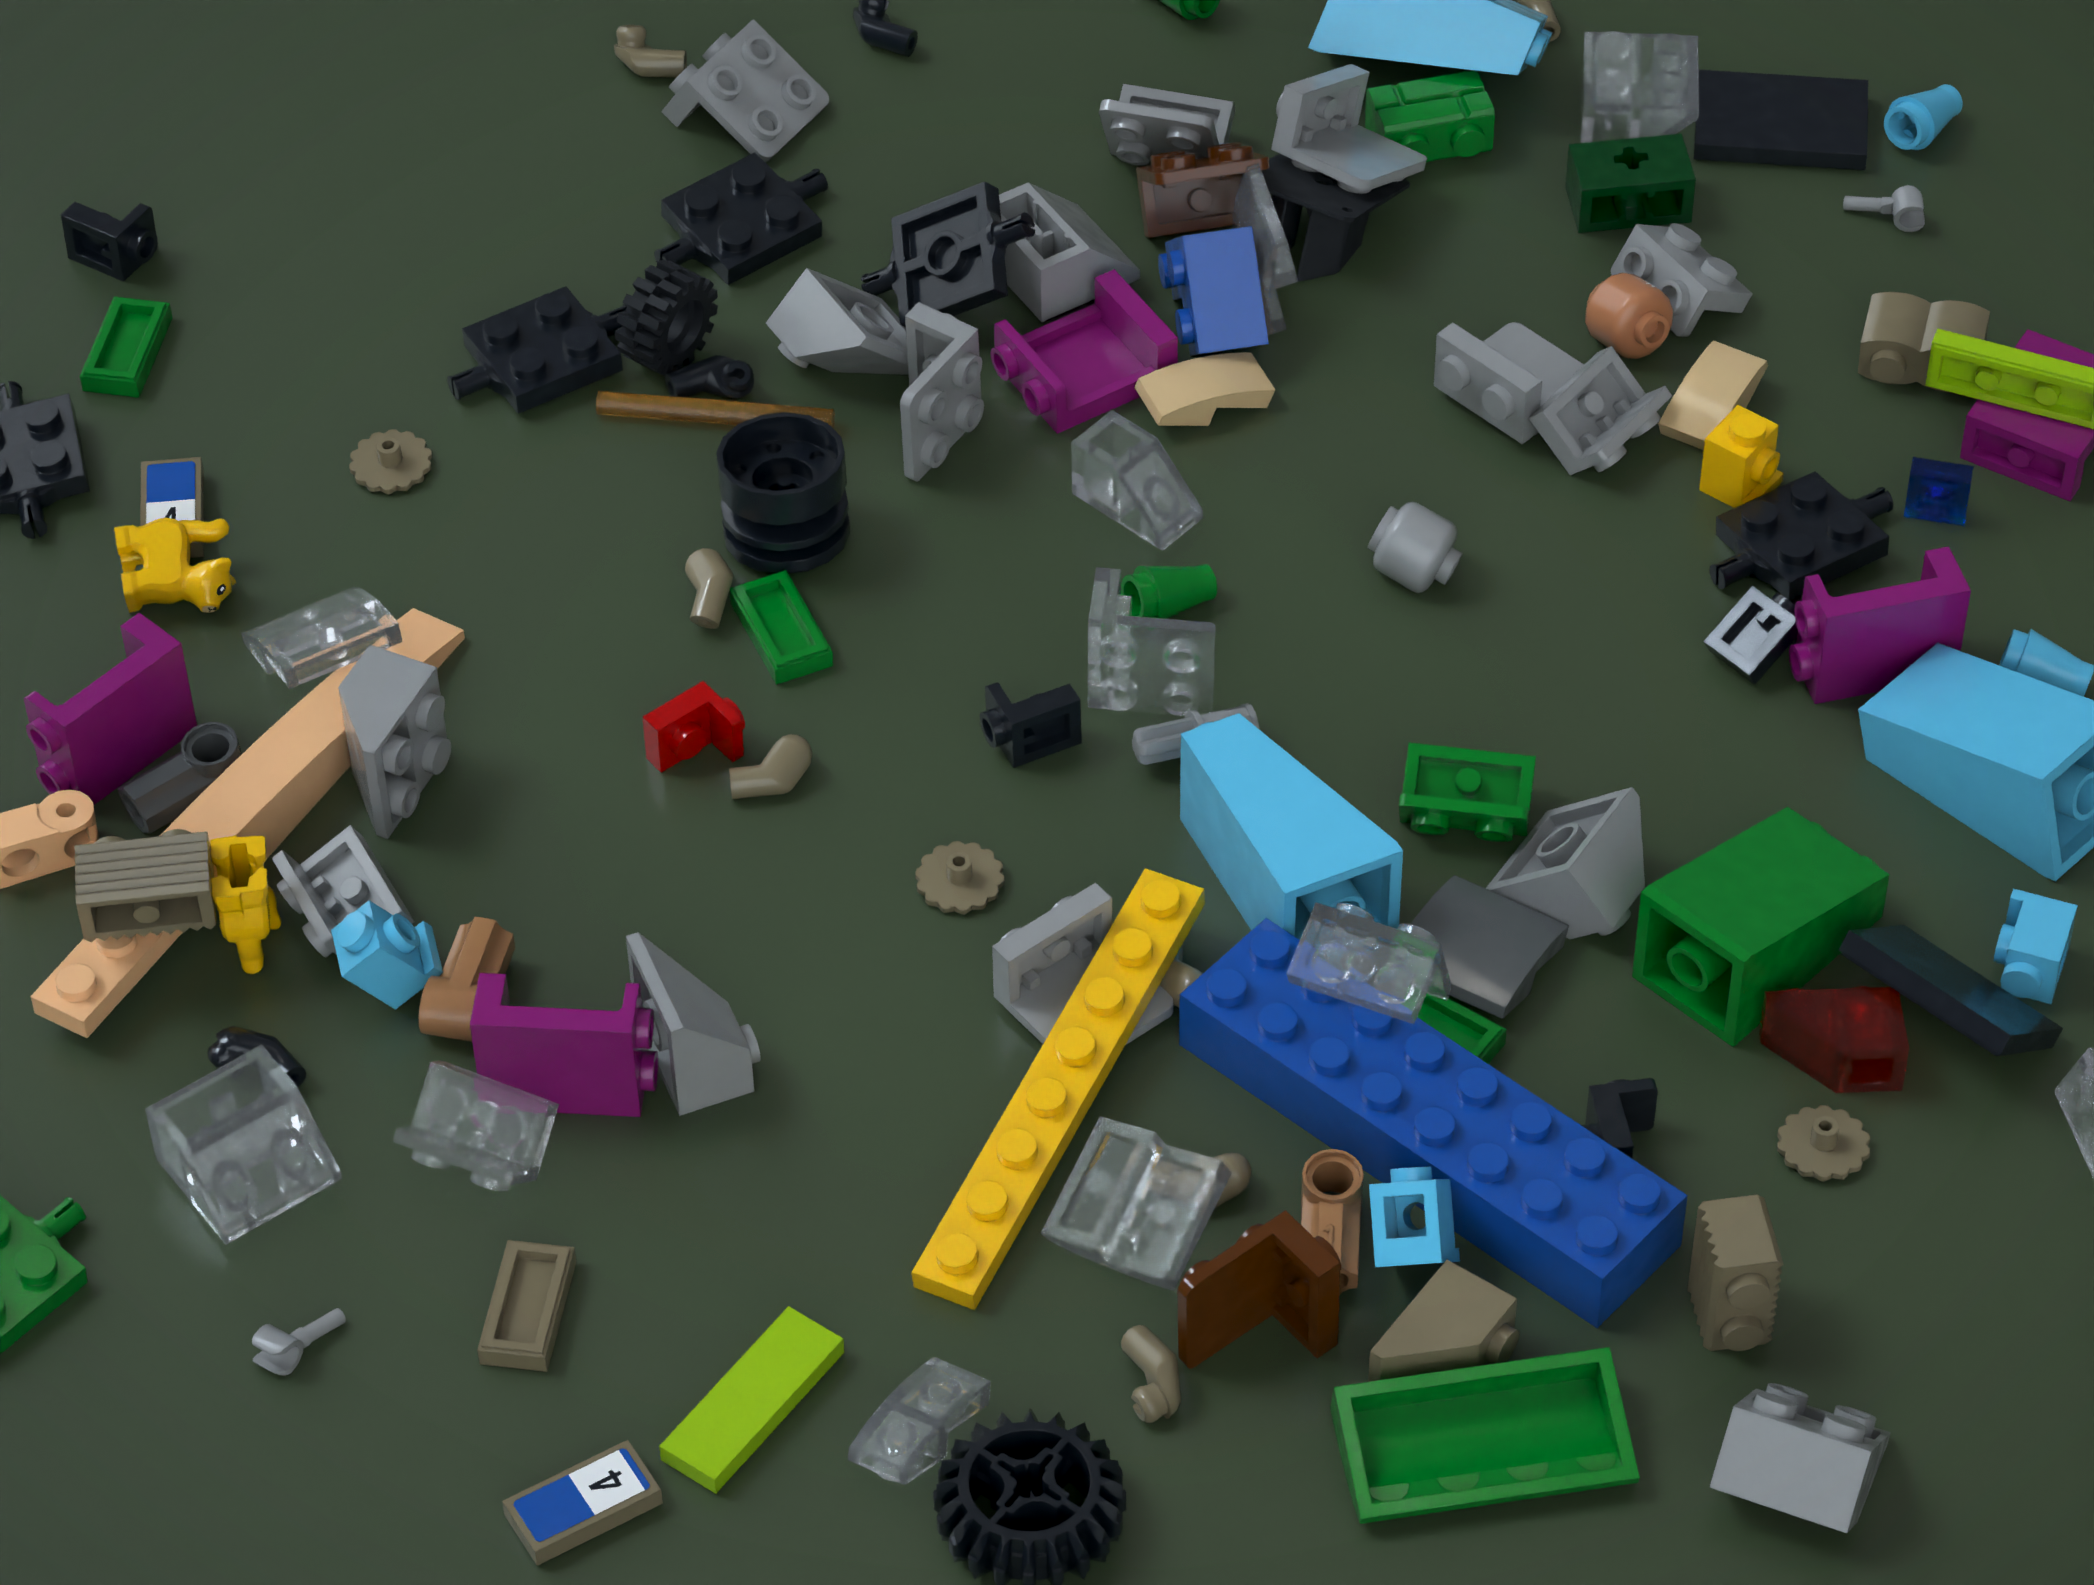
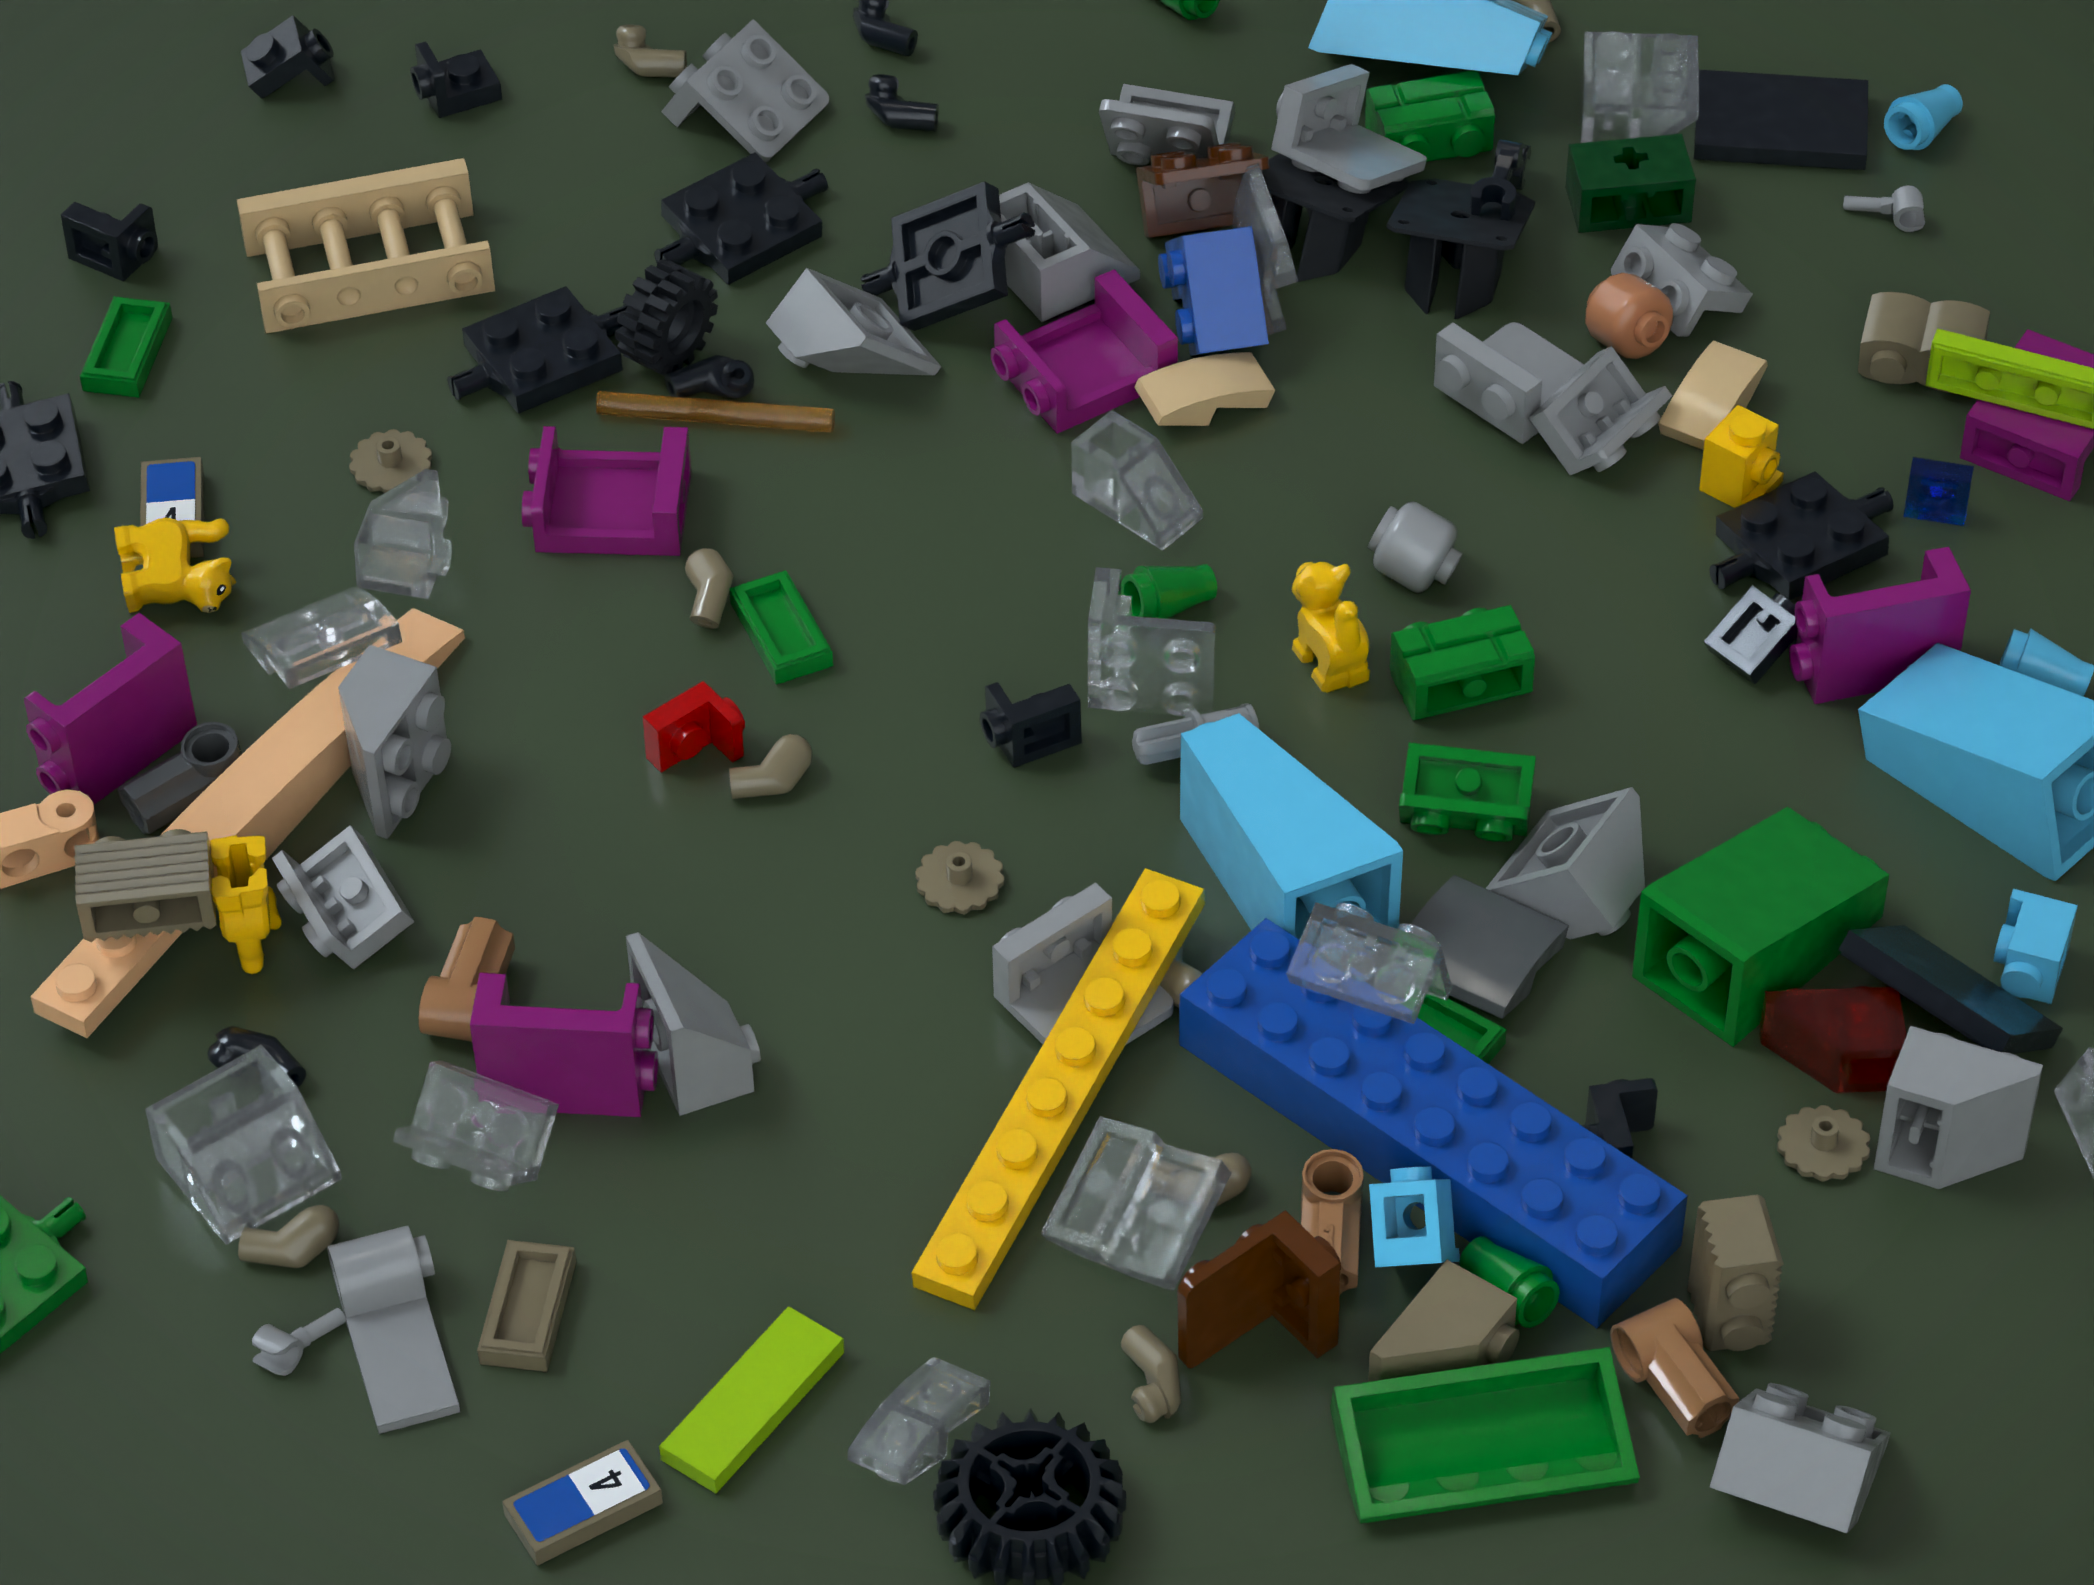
(284, 54): none -> black bracket
(294, 1243): none -> dark tan arm
(361, 208): none -> tan fence
(386, 953): medium azure brick -> none
(393, 1327): none -> light grey door
(403, 539): none -> clear slope
(454, 83): none -> black bracket
(608, 497): none -> magenta panel
(783, 492): black wheel -> none
(896, 111): none -> black arm
(942, 387): light grey bracket -> none
(1329, 627): none -> yellow animal
(1442, 224): none -> black piece
(1461, 661): none -> green brick
(1506, 178): none -> black piece
(1516, 1275): none -> green cone
(1669, 1354): none -> medium nougat piece
(1954, 1110): none -> light grey slope

